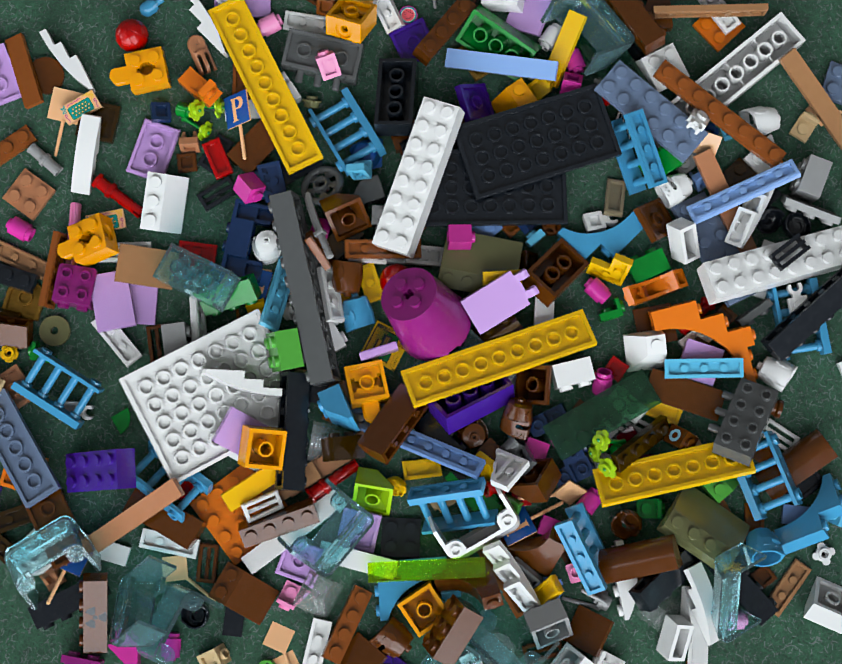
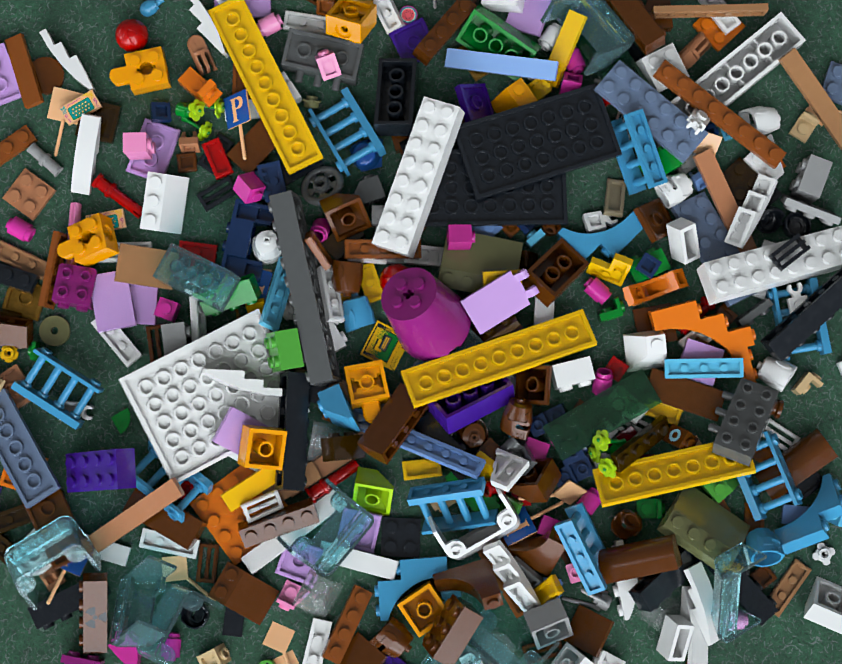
(138, 146): none -> bright pink brick
(167, 309): none -> dark pink brick
(319, 231): light grey sword -> none
(360, 170): medium azure bracket -> none
(379, 351): lavender tile -> none
(399, 484): yellow plate -> none
(427, 570): clear neon green plate -> none
(648, 265): none -> dark blue plate
(694, 50): none -> nougat arm
(743, 191): light blue tile -> none
(803, 383): none -> tan bracket

